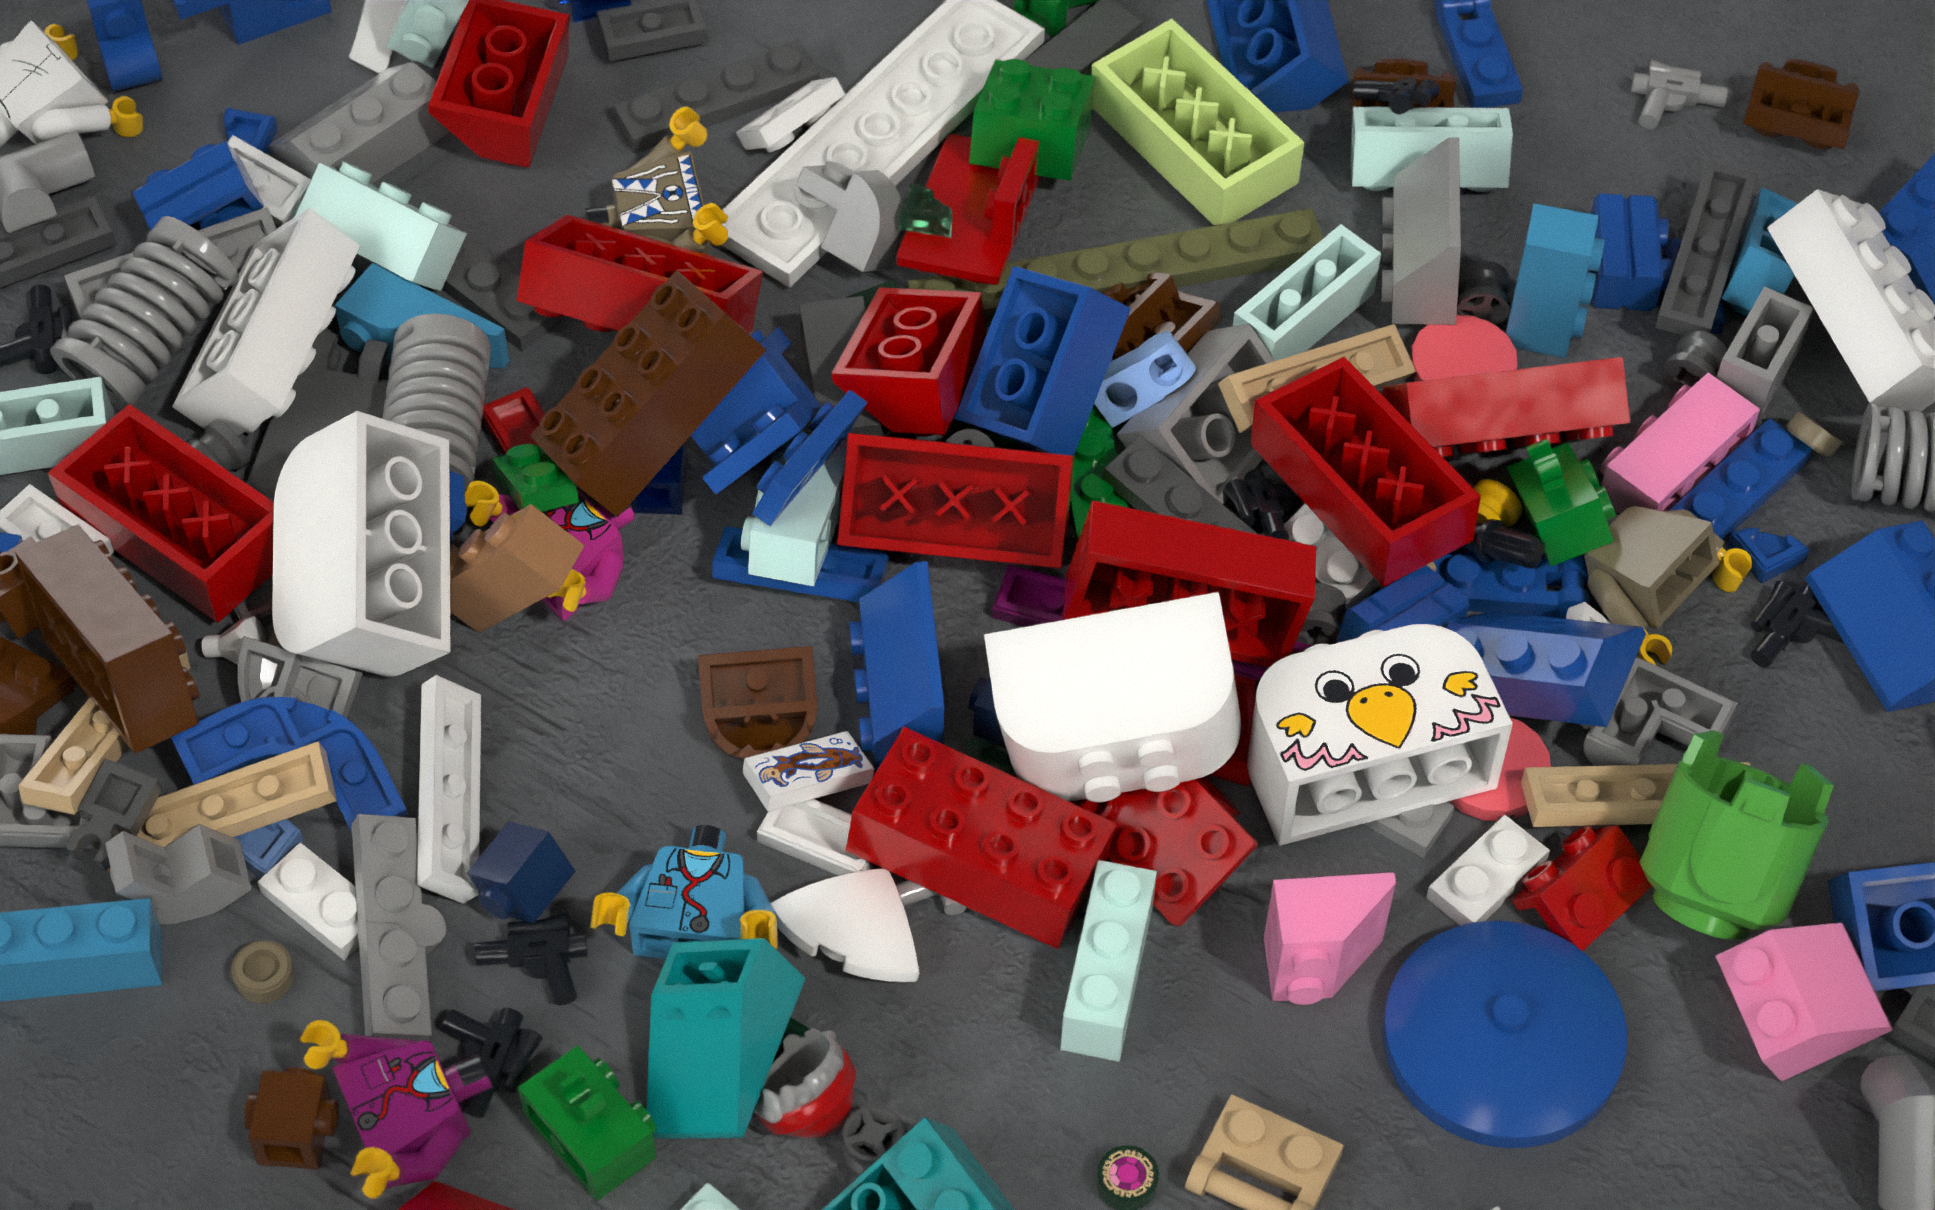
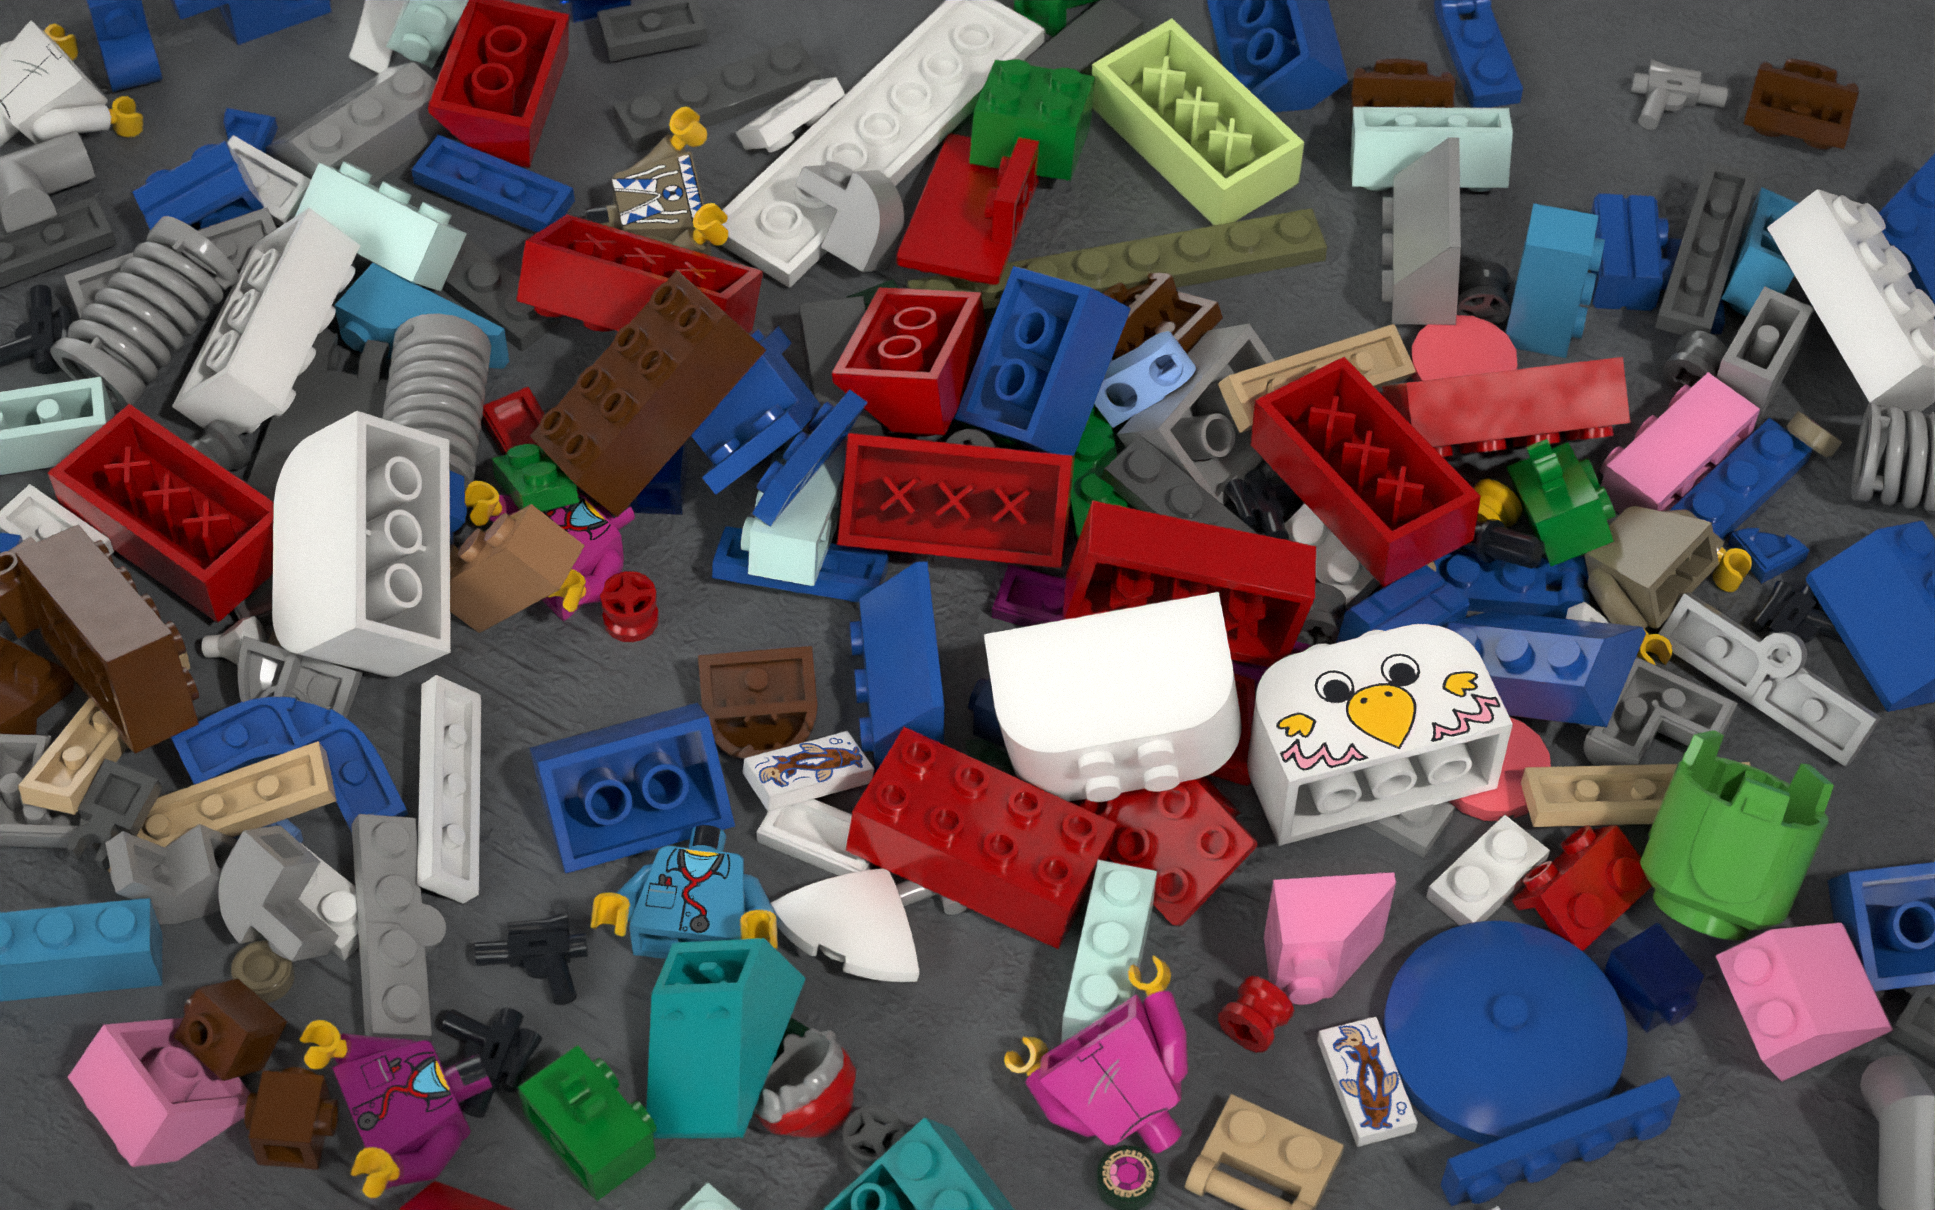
(154, 1092): none -> bright pink slope
(230, 1029): none -> reddish brown brick
(262, 895): none -> light grey brick
(492, 184): none -> blue plate
(520, 873): dark blue brick -> none
(618, 600): none -> red wheel
(632, 786): none -> blue slope
(925, 213): clear green tile -> none
(1116, 1071): none -> dark pink torso
(1255, 1014): none -> red wheel
(1312, 294): light aqua brick -> none
(1367, 1081): none -> tile
(1400, 94): black piece -> none
(1545, 1147): none -> blue plate
(1654, 978): none -> clear blue brick
(1770, 677): none -> light grey hinge

